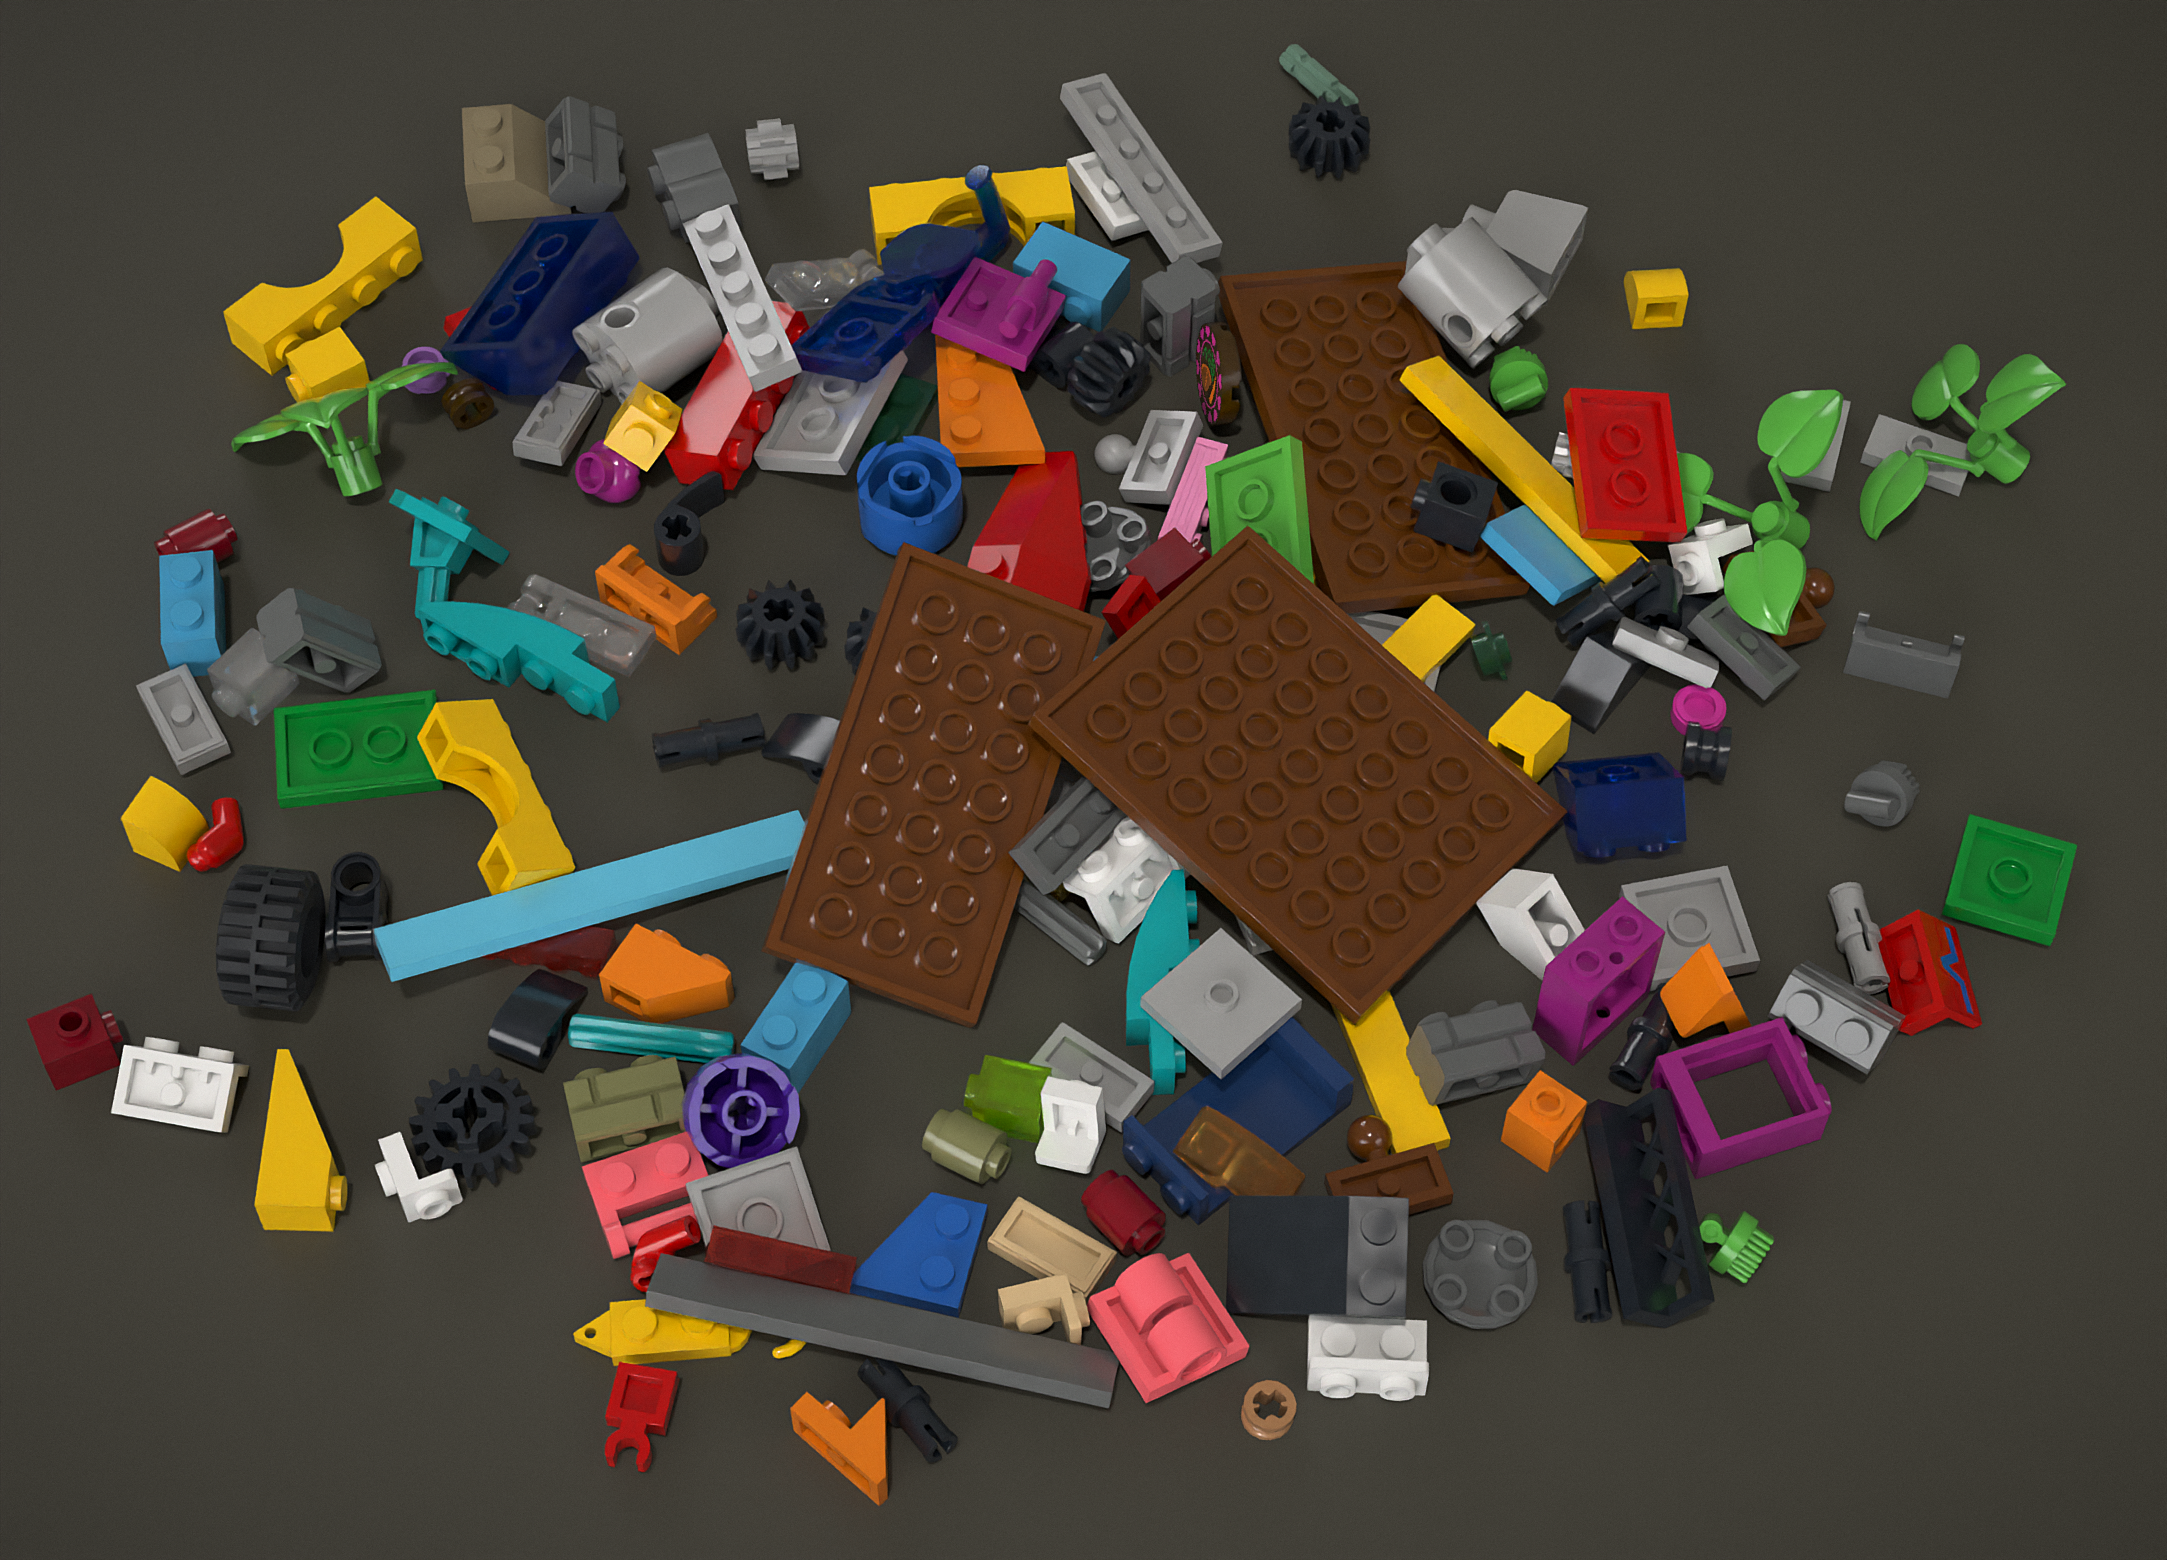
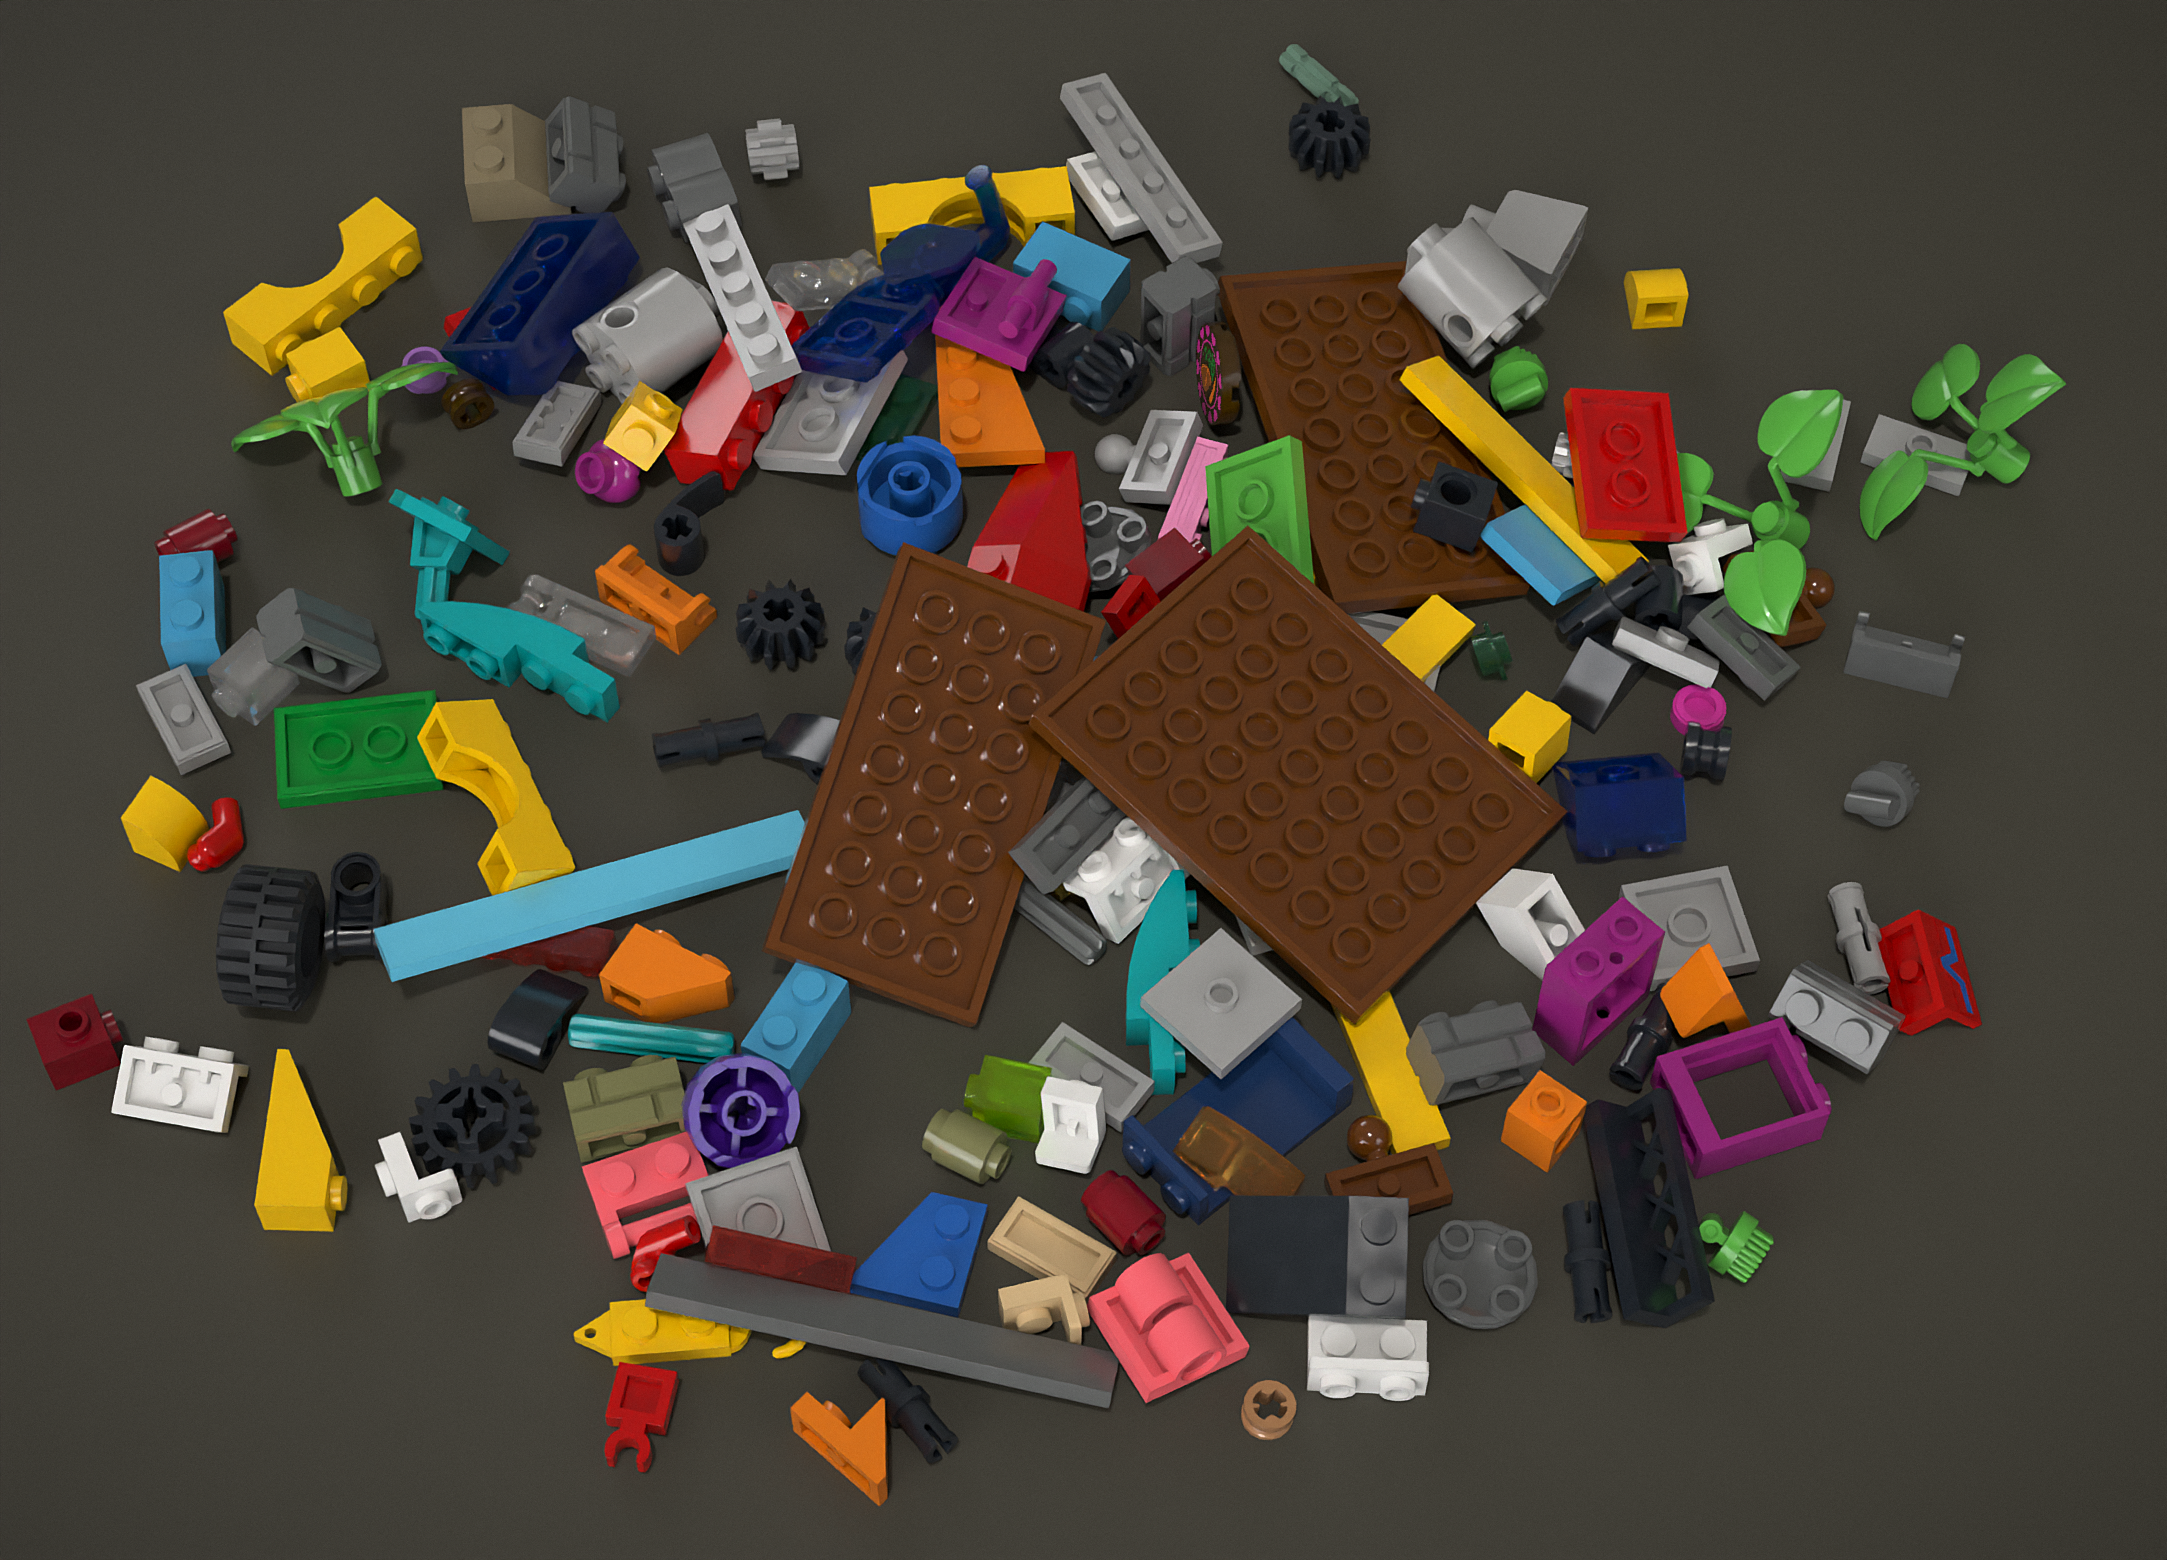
(2009, 880): green plate -> none

